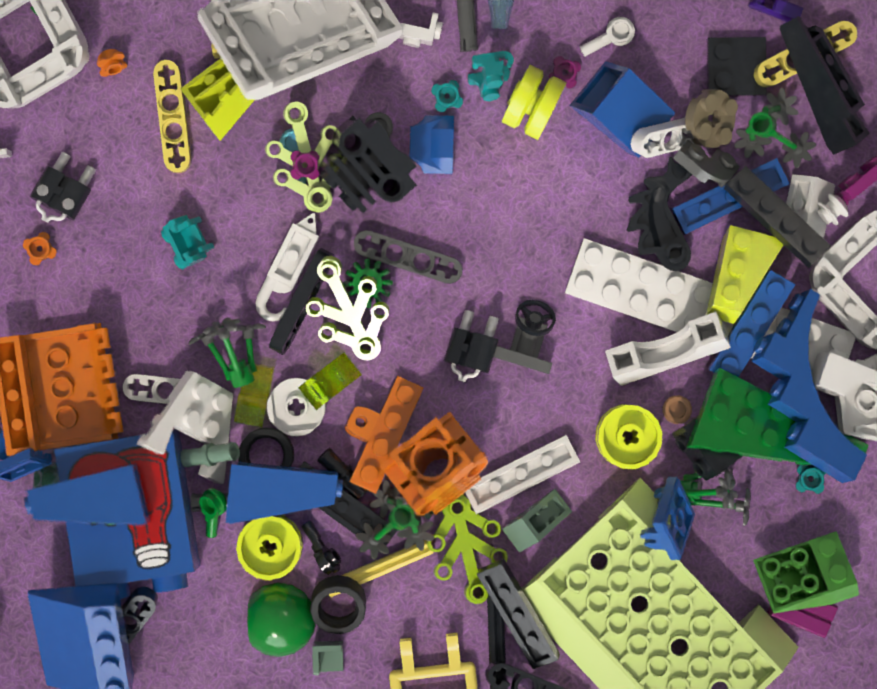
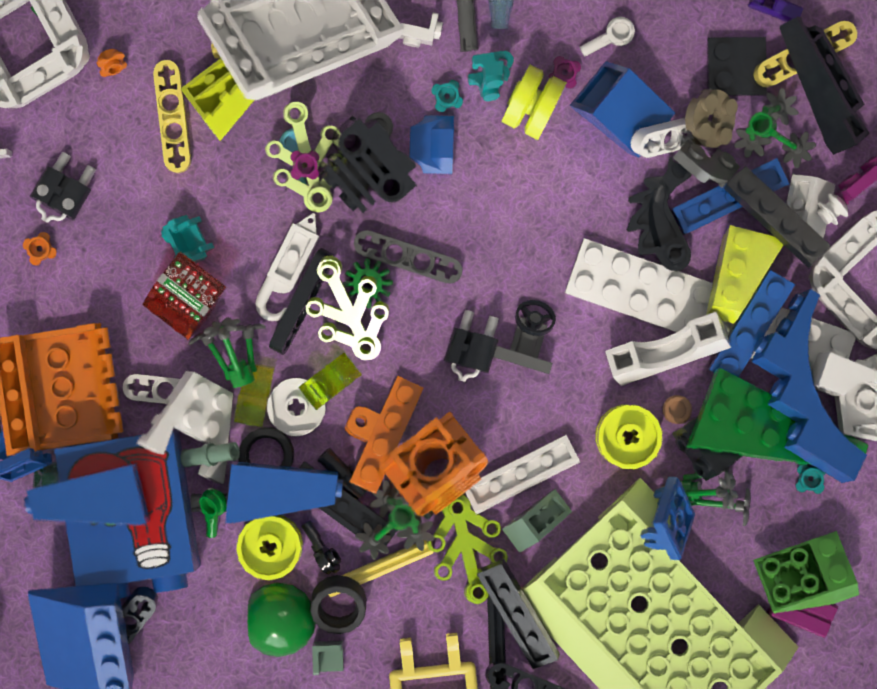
(184, 296): none -> clear red slope

